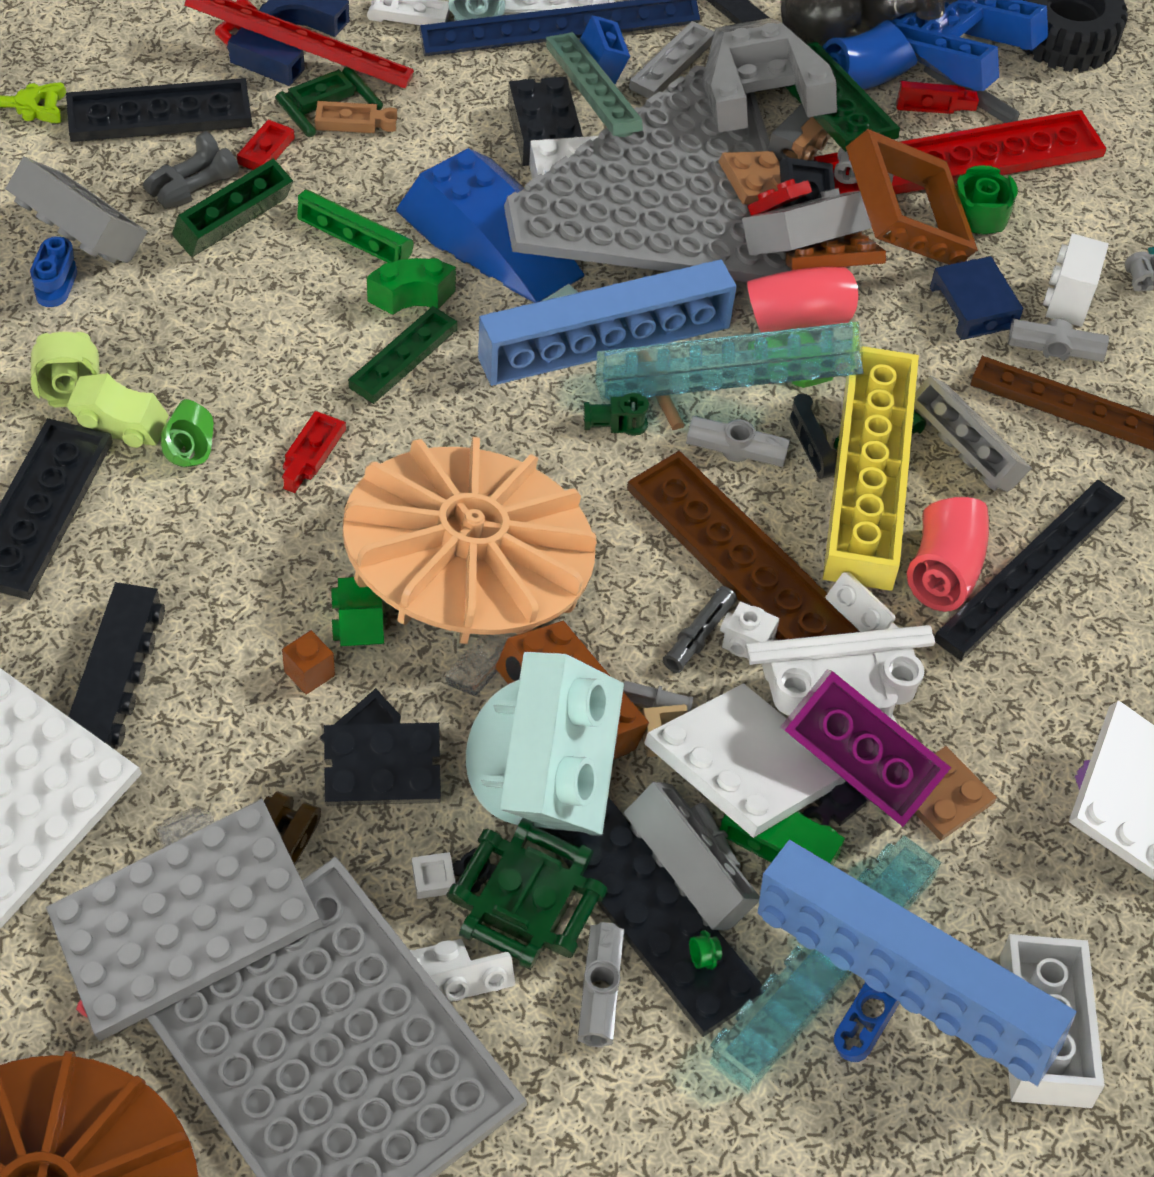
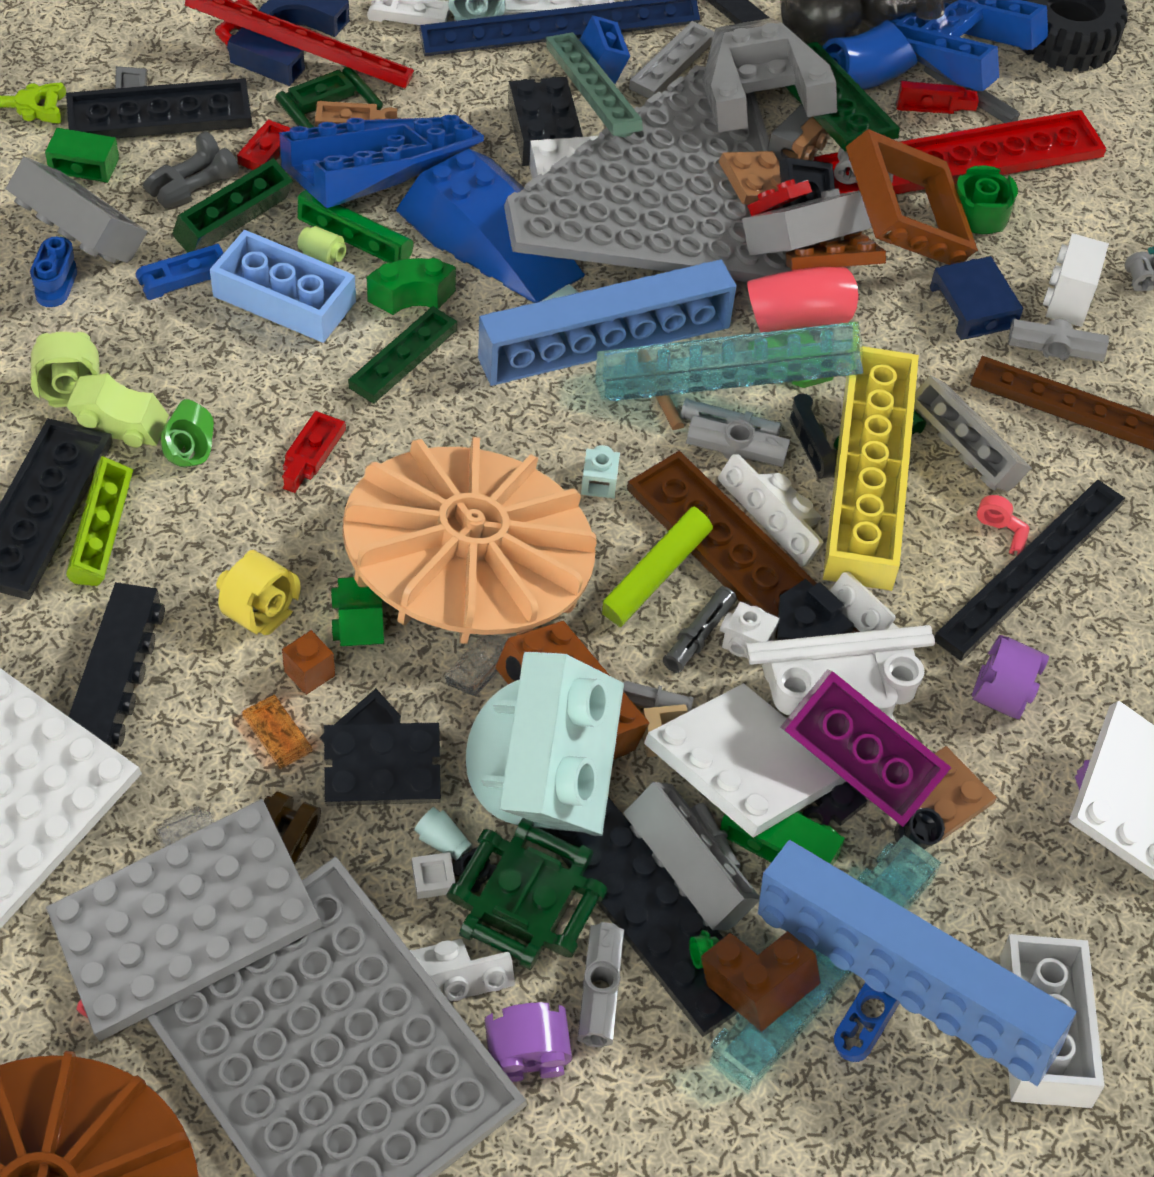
(82, 154): none -> green brick
(99, 523): none -> lime brick
(130, 77): none -> dark grey plate
(178, 271): none -> blue plate
(259, 585): none -> light yellow brick
(277, 731): none -> clear orange tile
(283, 285): none -> light blue brick
(322, 245): none -> yellowish green brick
(370, 155): none -> blue wedge
(442, 834): none -> light aqua cone
(529, 1040): none -> medium lavender brick
(600, 466): none -> light aqua brick
(618, 414): dark green connector -> none
(656, 566): none -> lime brick
(693, 408): none -> light grey pin
(761, 984): none -> reddish brown brick
(775, 506): none -> white bracket
(810, 612): none -> black plate
(925, 824): none -> black wheel
(949, 552): coral brick -> none
(998, 512): none -> coral plate
(1009, 677): none -> medium lavender brick

